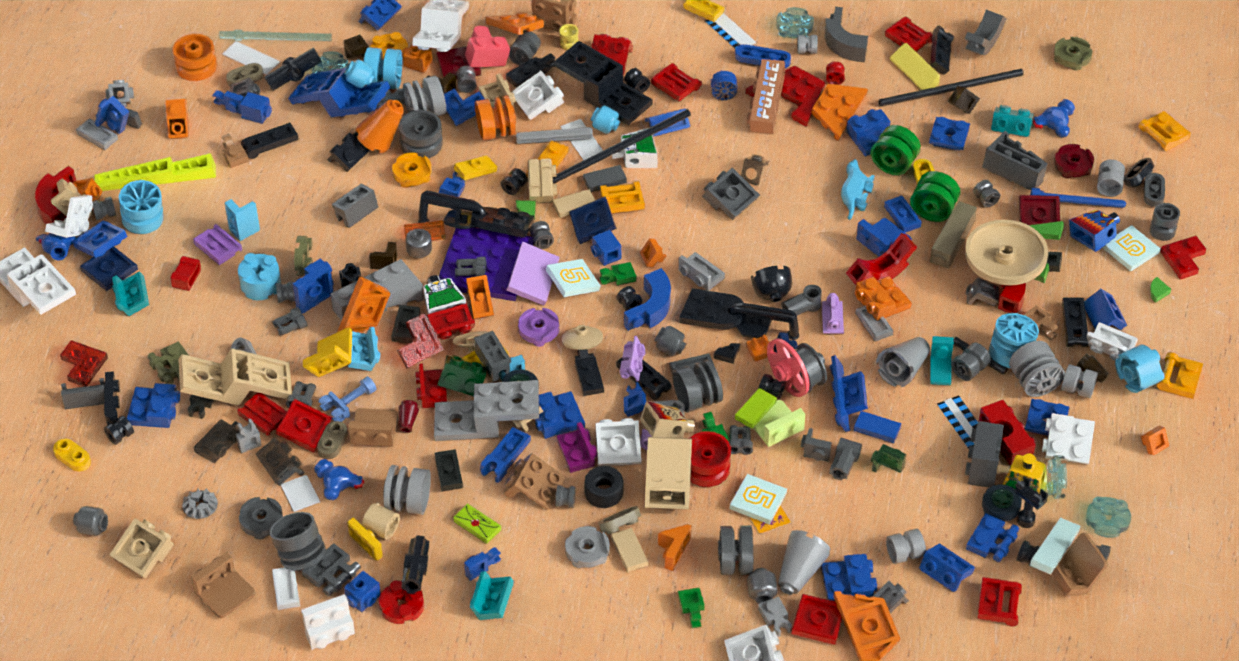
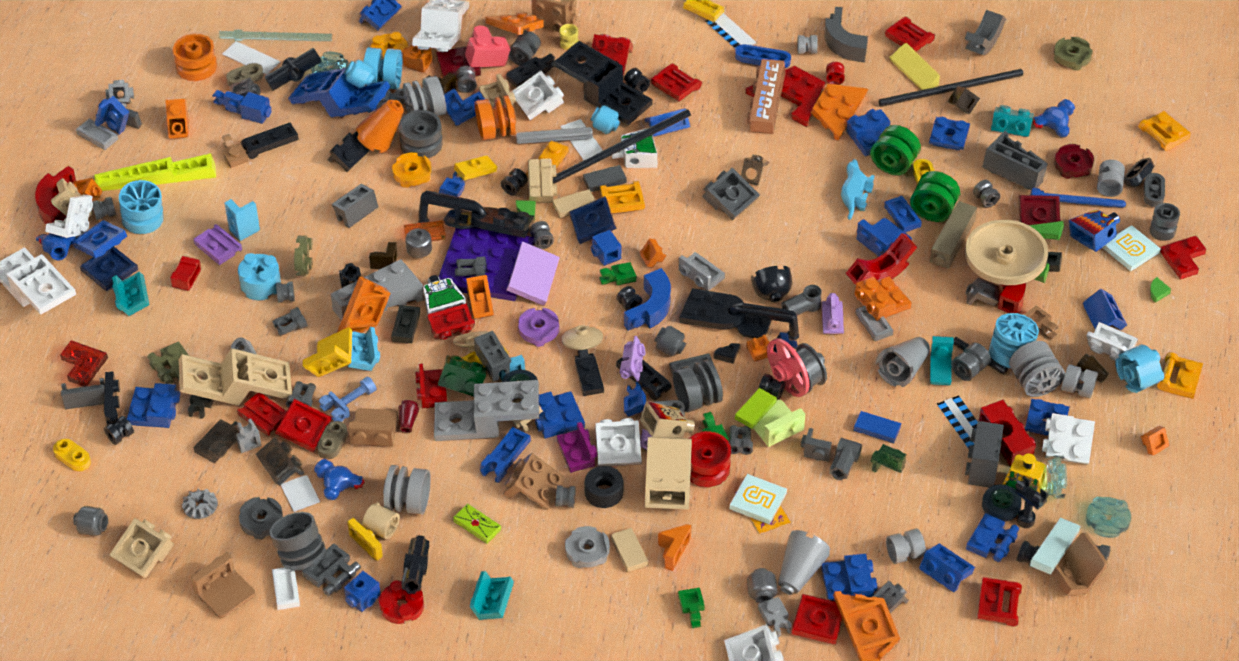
(314, 286): blue plate -> none
(328, 622): white plate -> none
(355, 46): dark brown panel -> none
(425, 341): clear red plate -> none
(448, 470): pearl dark grey plate -> none
(480, 562): blue plate -> none
(573, 278): light aqua tile -> none
(627, 516): dark tan plate -> none
(724, 84): blue wheel -> none
(736, 550): dark grey wheel -> none
(786, 20): clear light blue plate -> none
(849, 393): blue bracket -> none
(941, 49): black plate -> none
(1075, 321): black plate -> none

